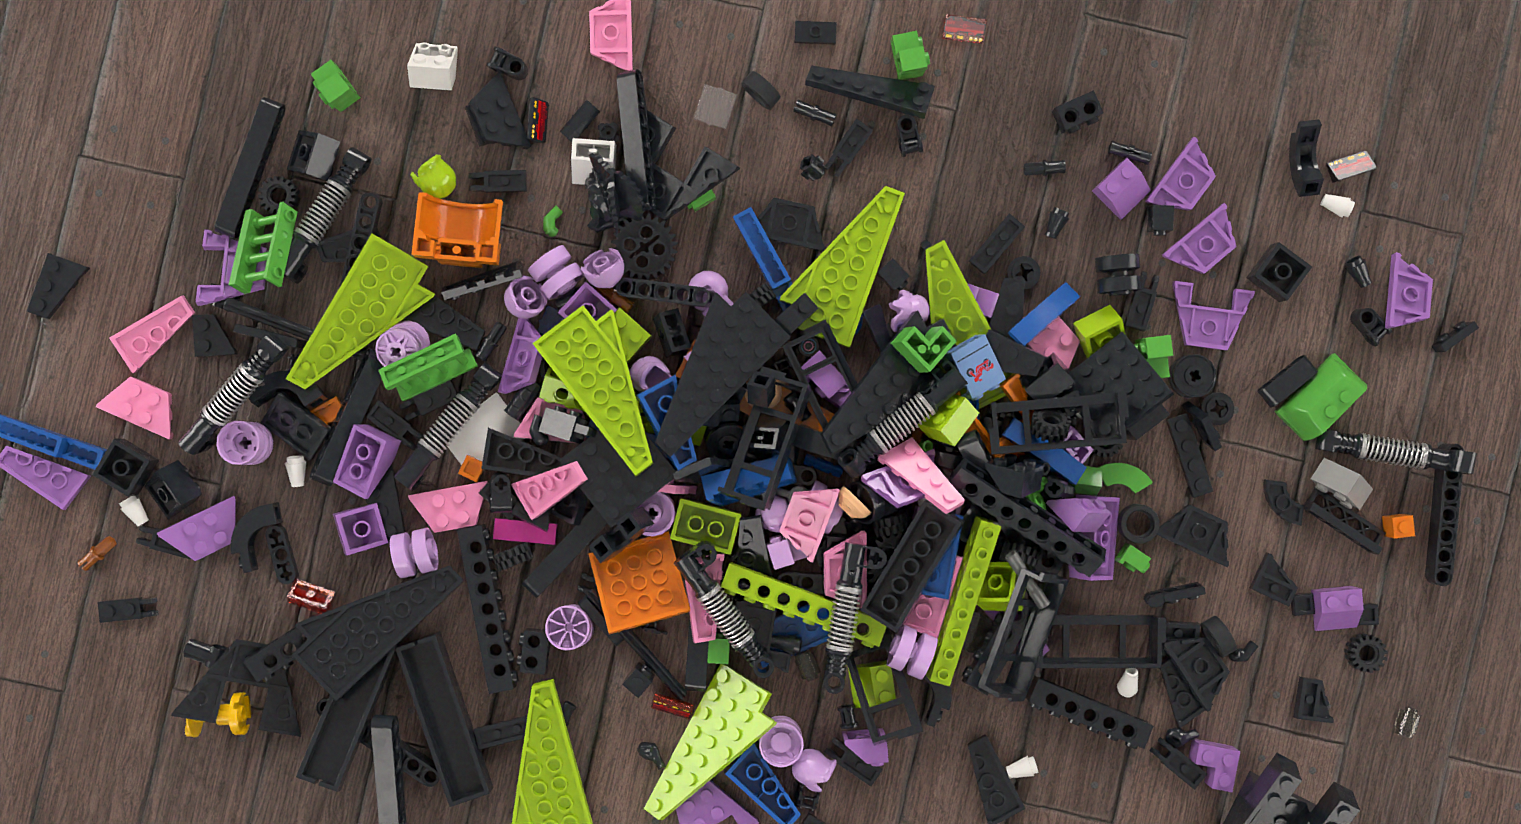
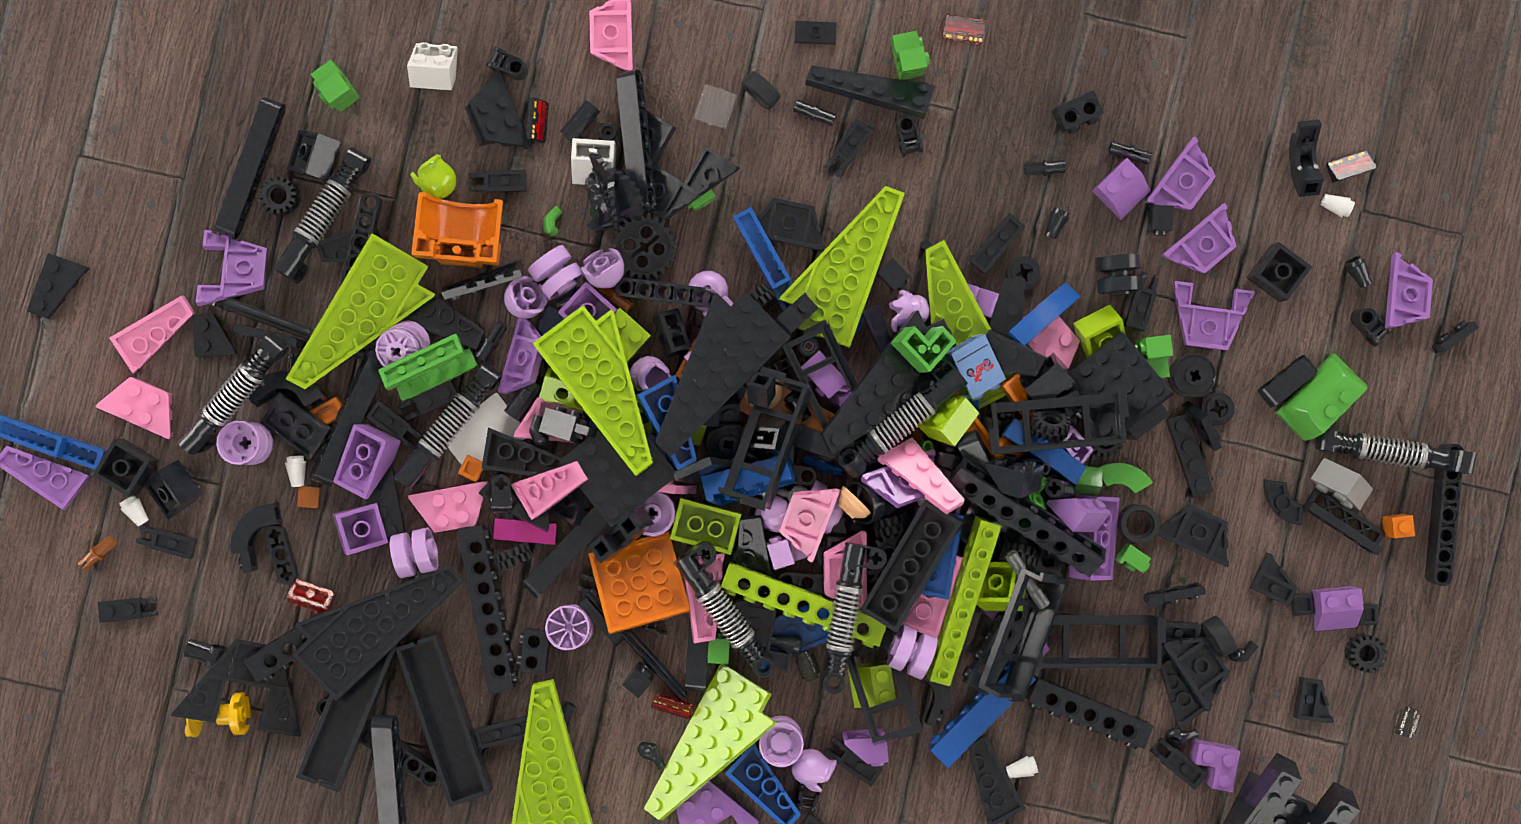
(204, 531): medium lavender wing -> none
(249, 246): bright green fence -> none
(309, 497): none -> dark orange tile
(812, 167): black gear -> none
(847, 716): black bush -> none
(969, 724): none -> blue brick
(1128, 683): white cone -> none

